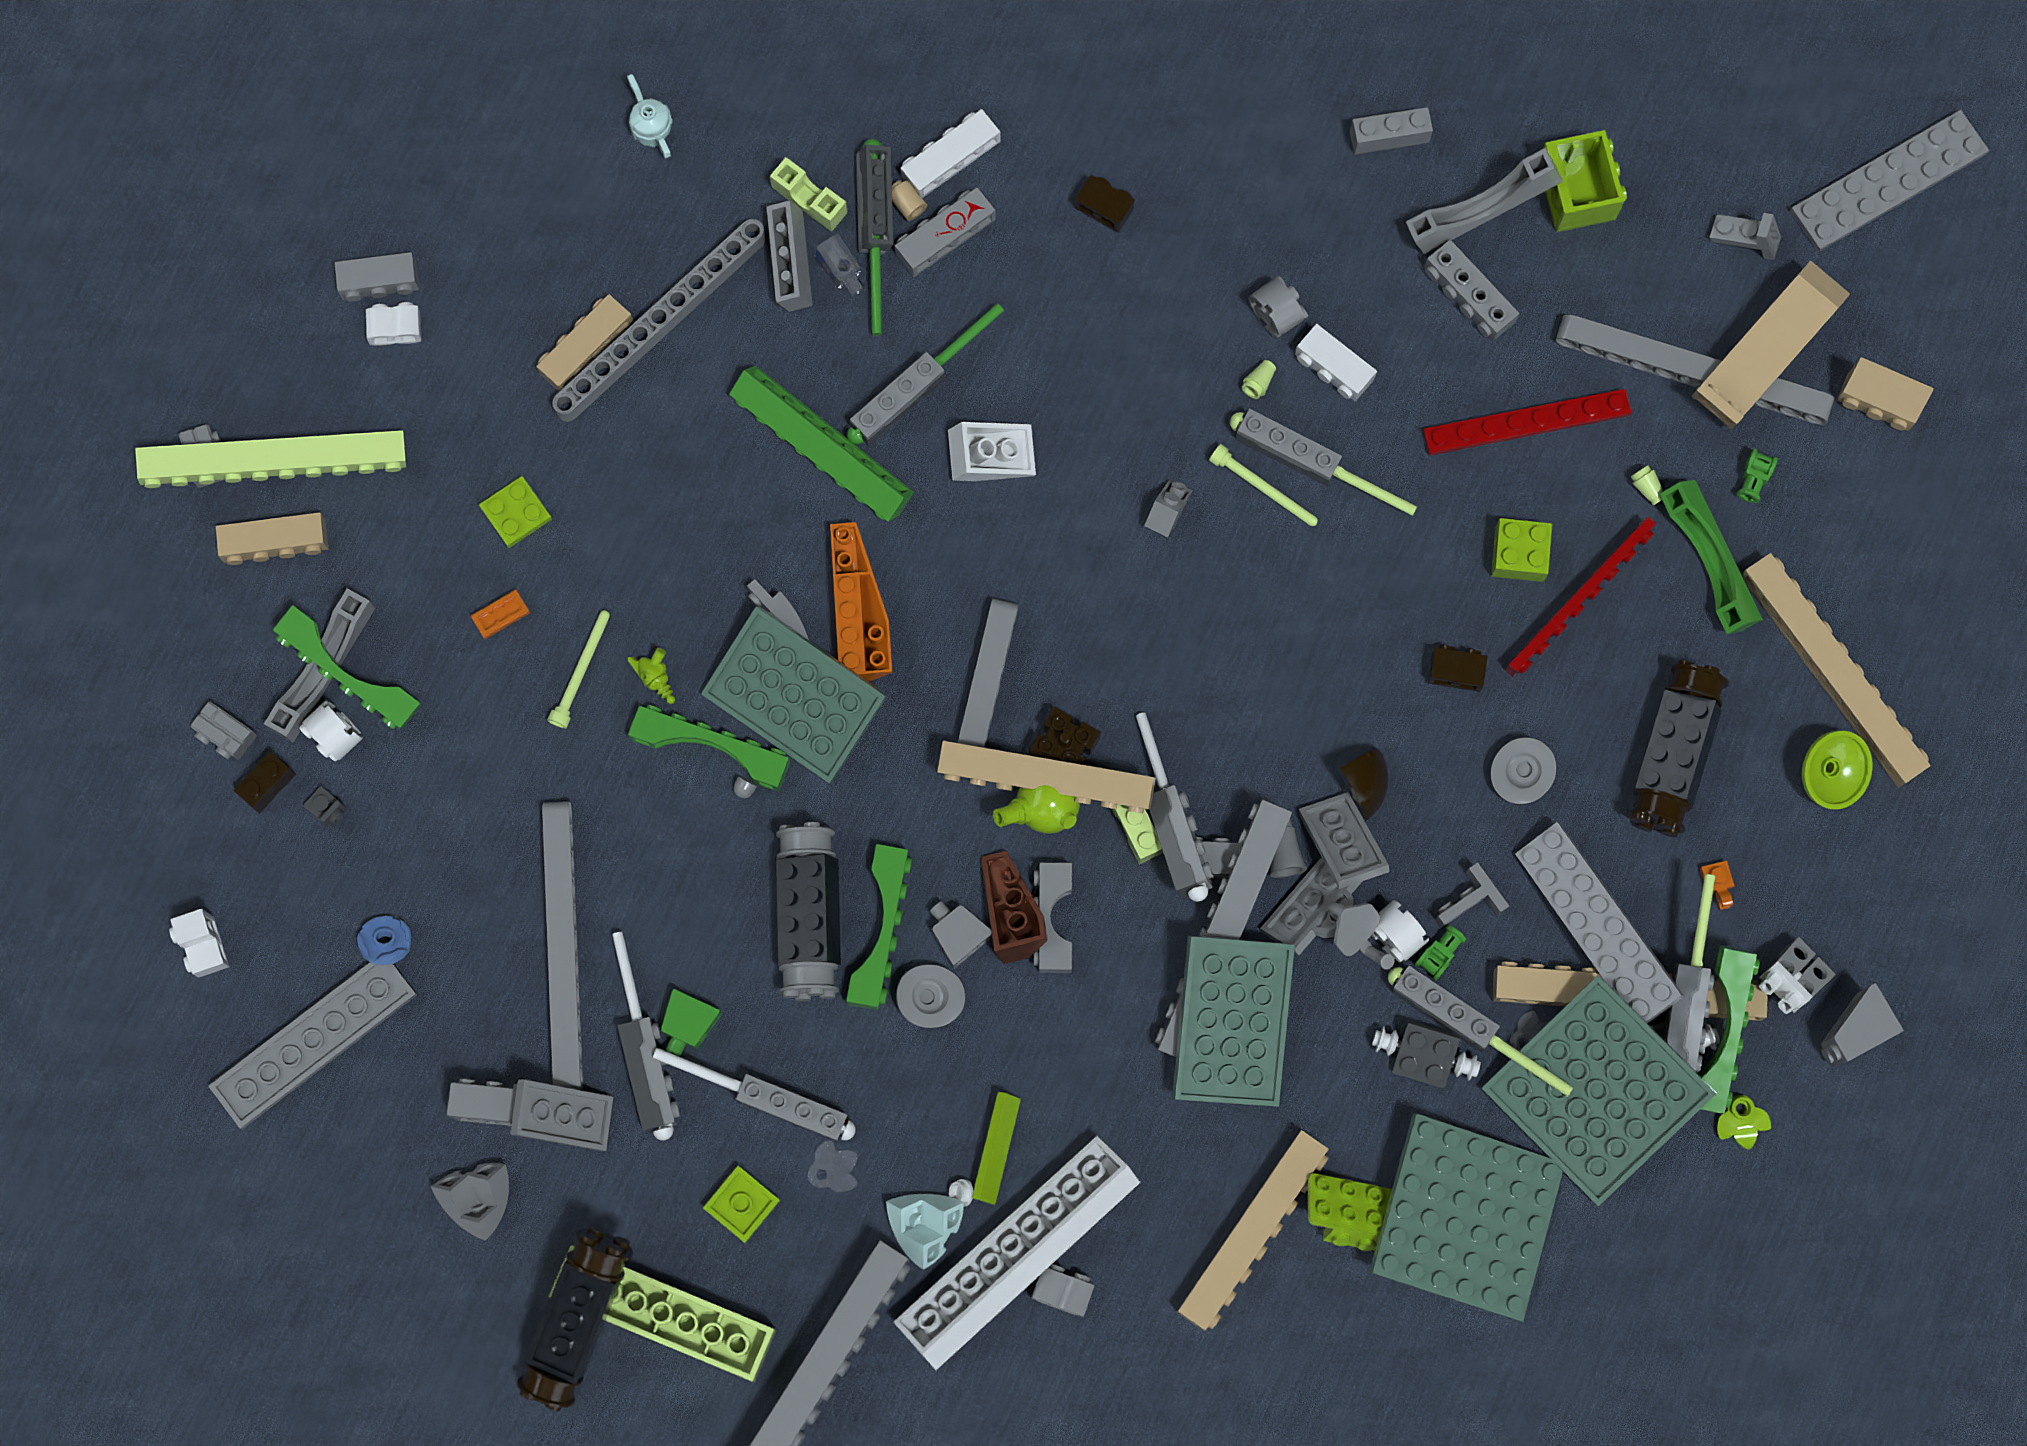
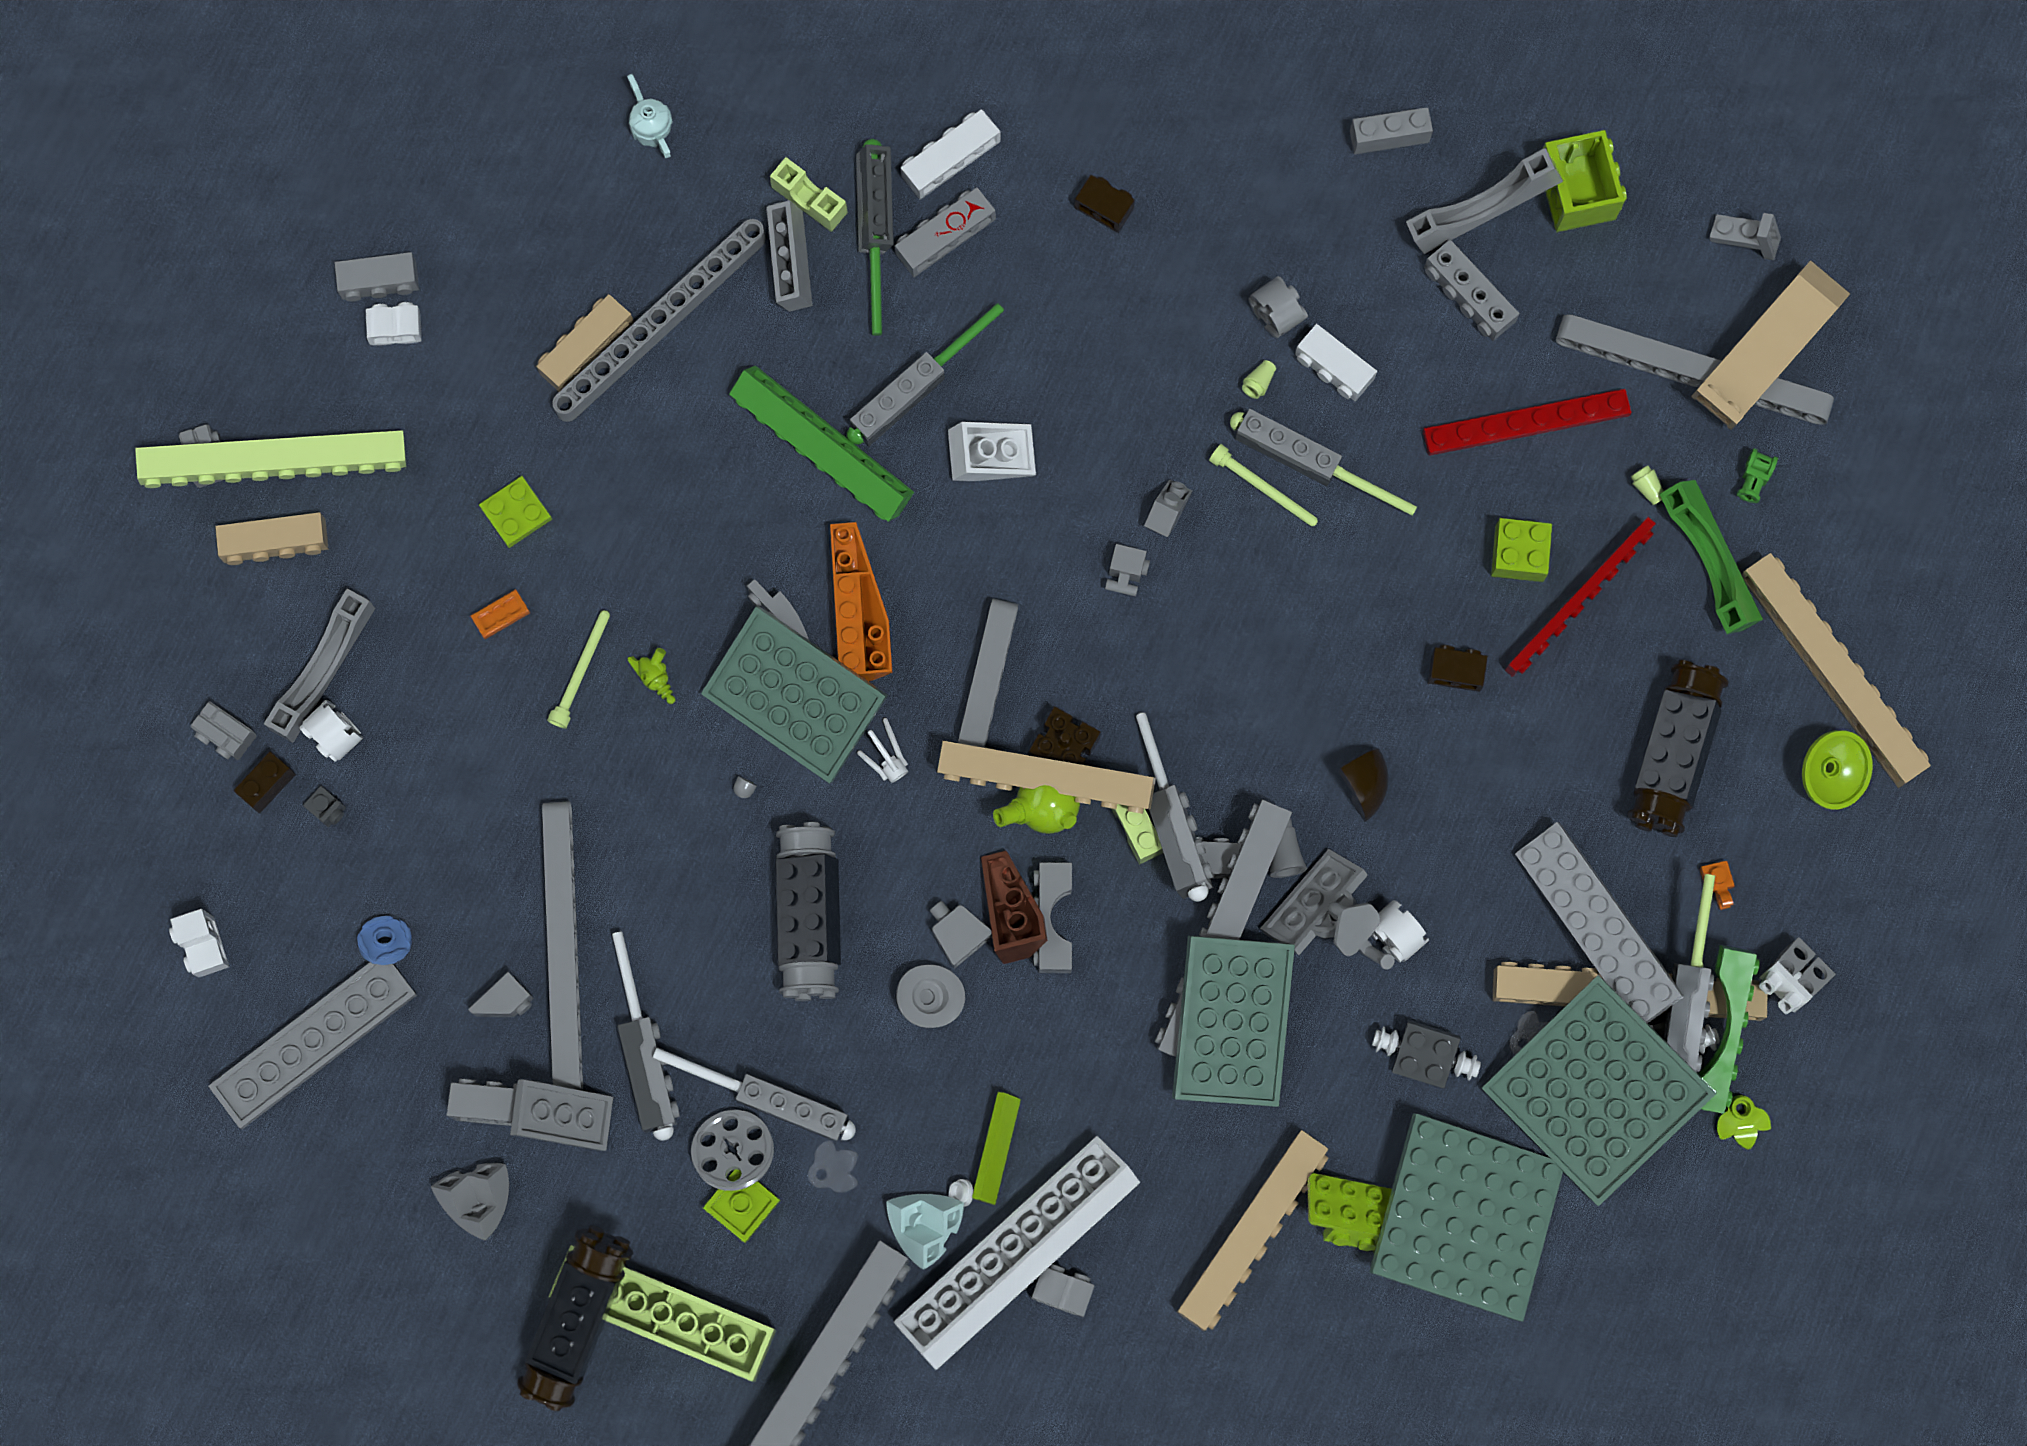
(303, 634): bright green arch -> none
(503, 1000): none -> light grey slope
(658, 730): bright green arch -> none
(687, 1022): bright green torso -> none
(726, 1160): none -> light grey wedge
(835, 255): clear torso -> none
(867, 983): bright green arch -> none
(893, 767): none -> white plant
(907, 200): tan brick -> none
(1127, 565): none -> light grey brick
(1344, 840): light grey plate -> none
(1438, 956): bright green connector -> none
(1461, 1020): light grey piece -> none
(1470, 897): light grey bracket -> none
(1523, 770): light grey hat -> none
(1860, 1027): light grey slope -> none
(1884, 394): tan slope -> none
(1889, 181): light grey plate -> none

